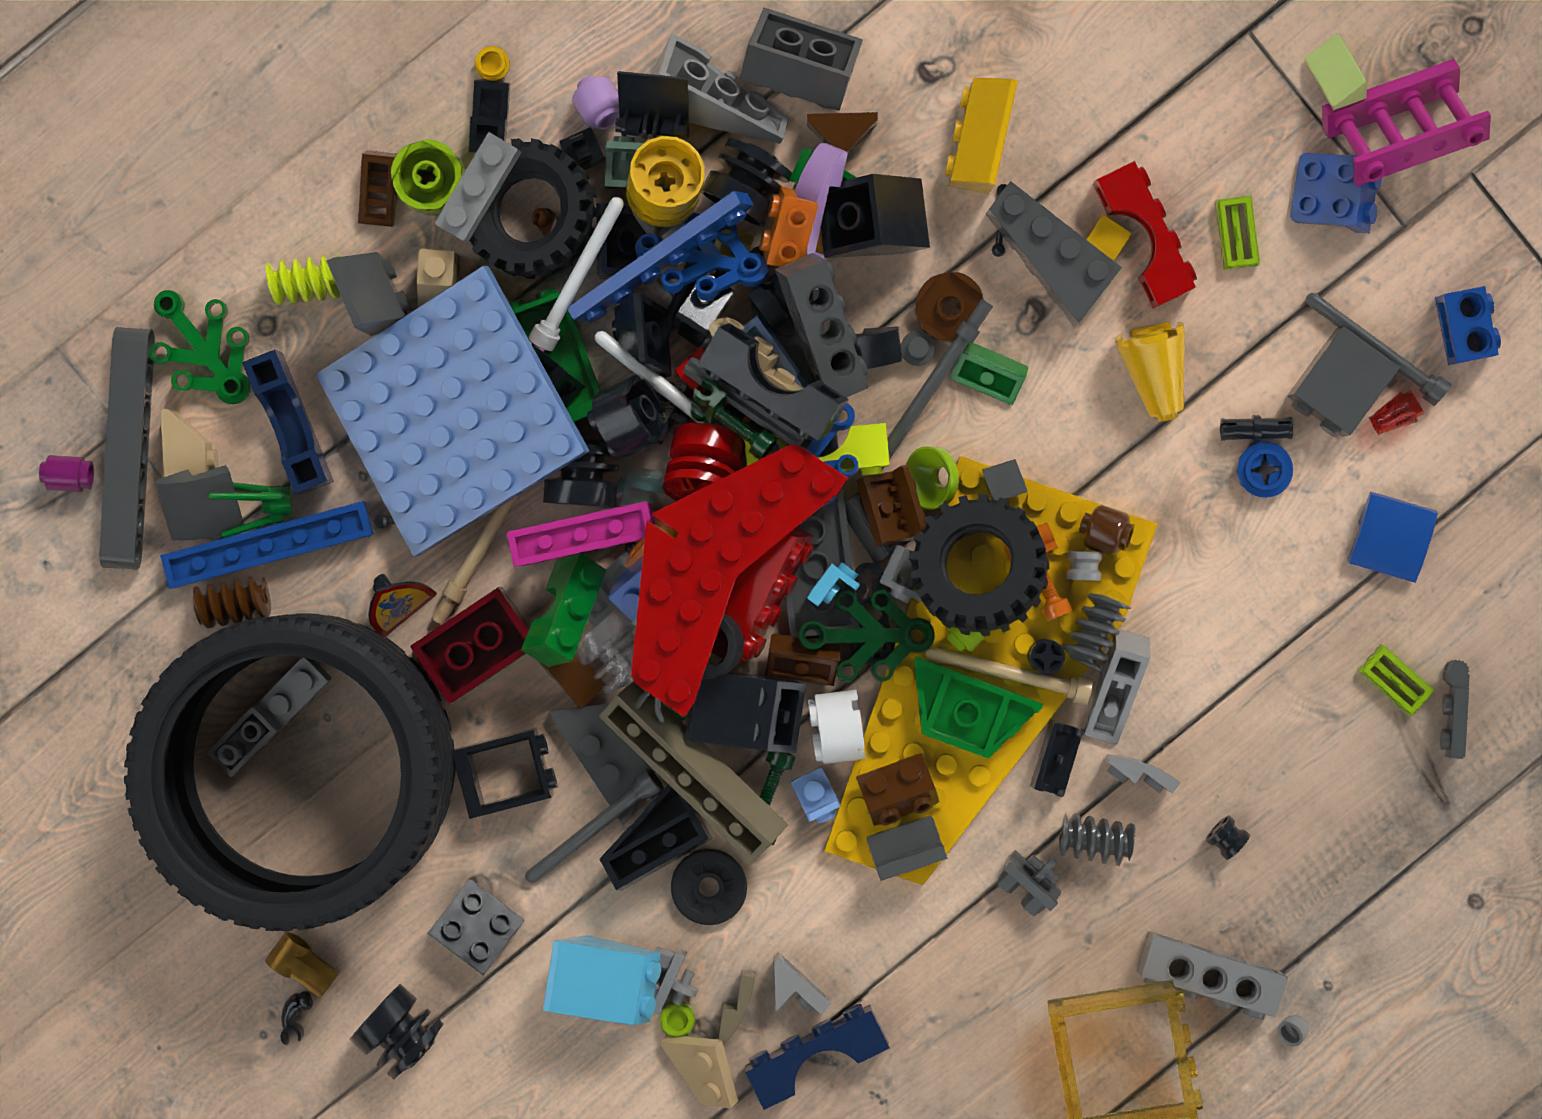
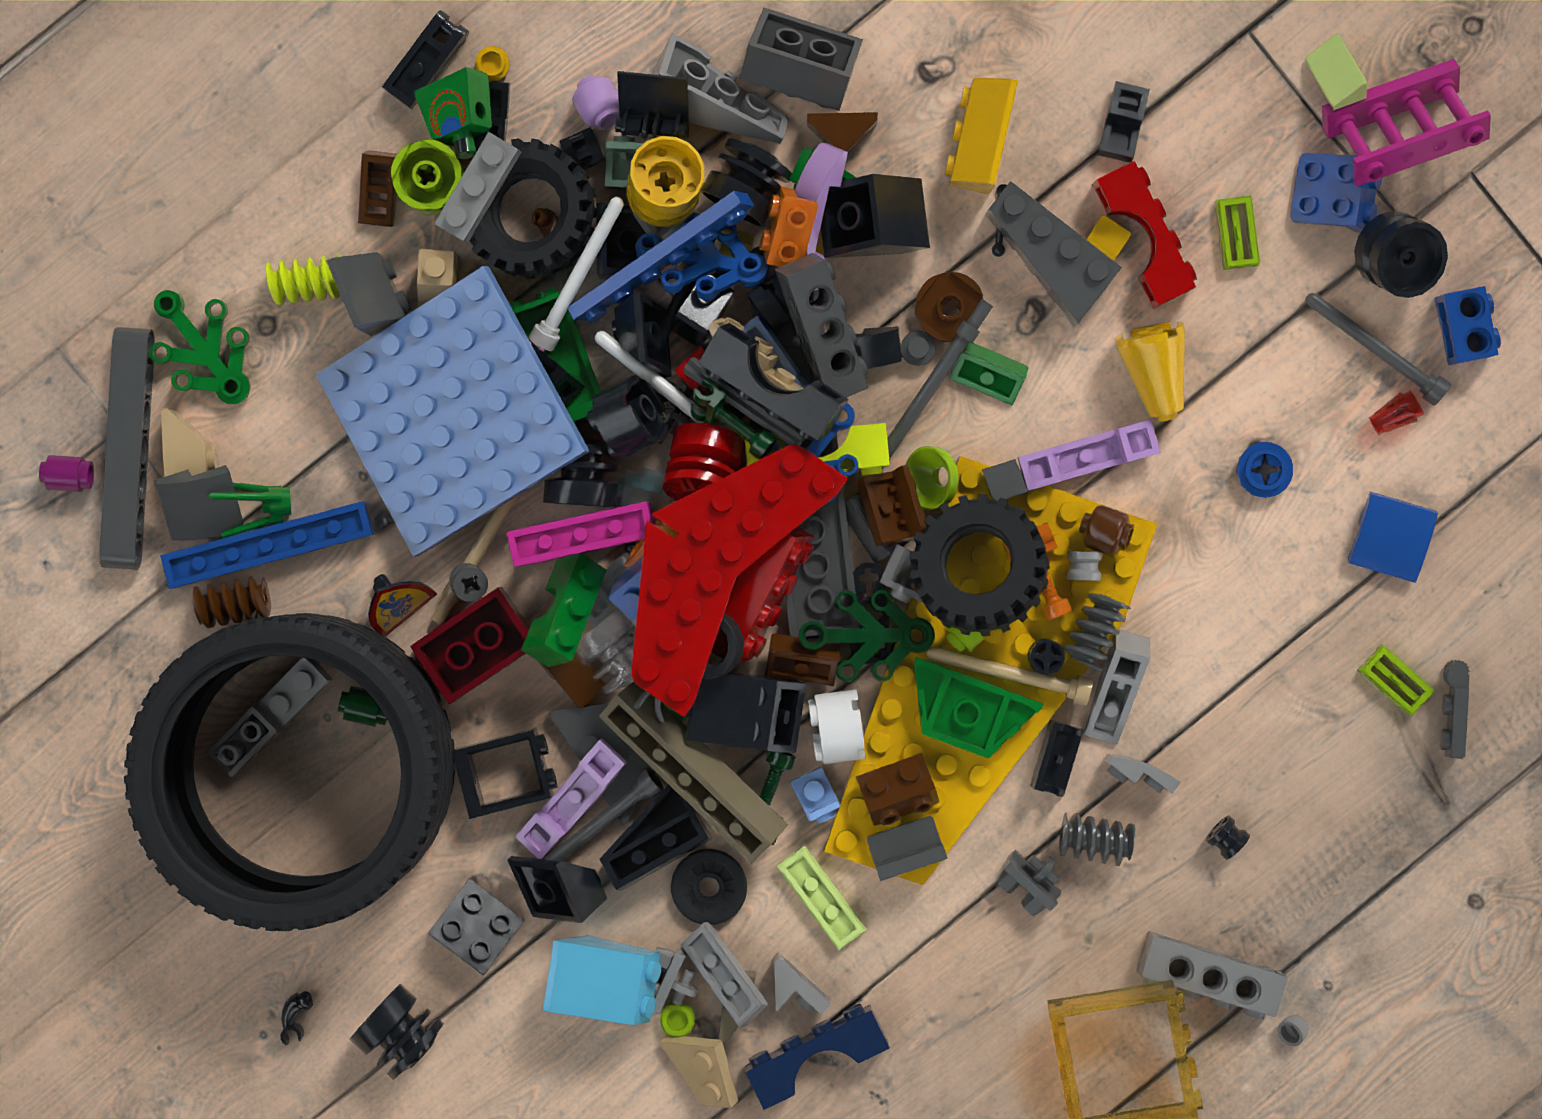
(284, 407): dark blue arch -> none
(294, 959): pearl gold piece -> none
(360, 708): none -> dark green brick
(425, 59): none -> black plate
(457, 109): none -> green torso
(462, 578): none -> dark grey wheel
(558, 888): none -> black slope
(572, 799): none -> lavender slope
(724, 974): none -> light grey tile
(821, 897): none -> yellowish green tile
(826, 588): medium azure bracket -> none
(1089, 455): none -> lavender slope
(1123, 122): none -> black slope
(1256, 428): black pin -> none
(1342, 382): dark grey brick -> none
(1401, 254): none -> black wheel

